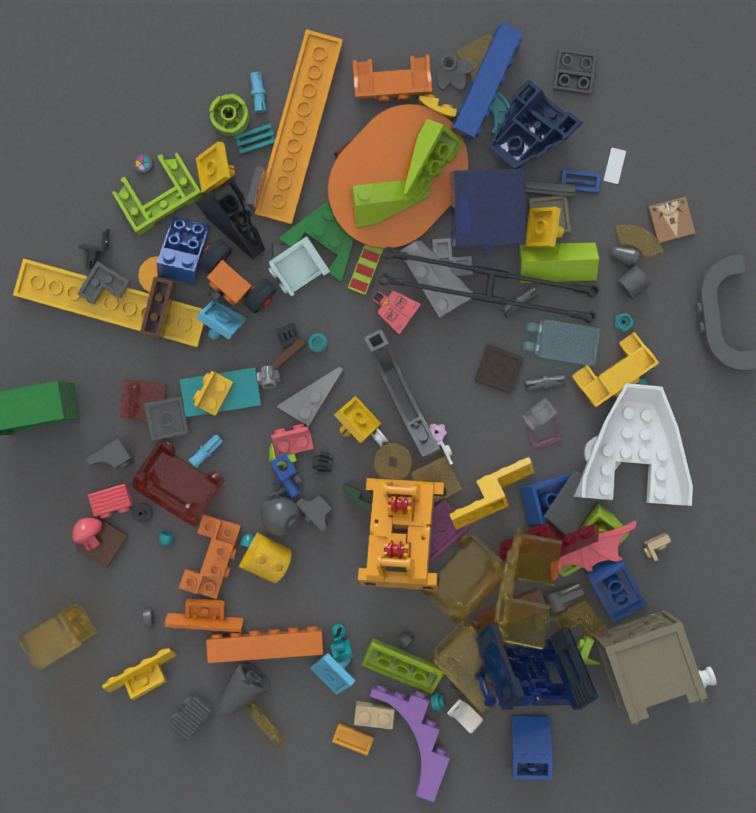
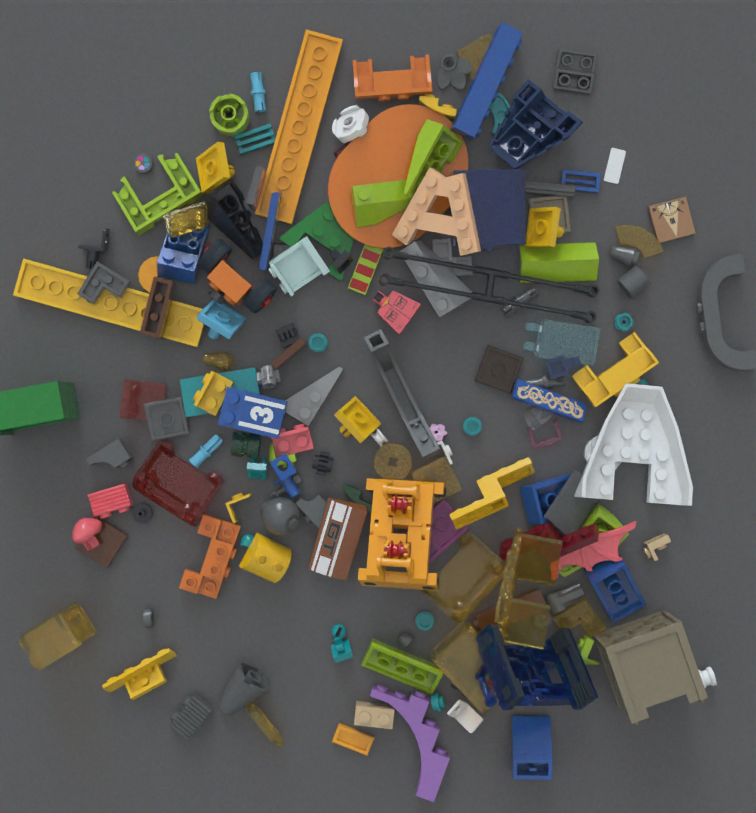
(166, 538): teal hinge -> none
(186, 219): none -> clear yellow bracket
(204, 615): orange bracket -> none
(218, 360): none -> clear yellow cone
(235, 498): none -> yellow bracket
(245, 444): none -> clear green wheel
(252, 412): none -> blue slope
(257, 470): none -> teal tile
(265, 645): orange brick -> none
(270, 230): none -> blue tile
(333, 673): medium azure tile -> none
(337, 538): none -> dark orange slope
(341, 261): none -> black tile
(347, 131): none -> white plate
(424, 620): none -> teal plate
(461, 222): none -> light nougat plate
(472, 426): none -> teal plate
(549, 401): none -> blue tile
(559, 367): none -> dark blue plate

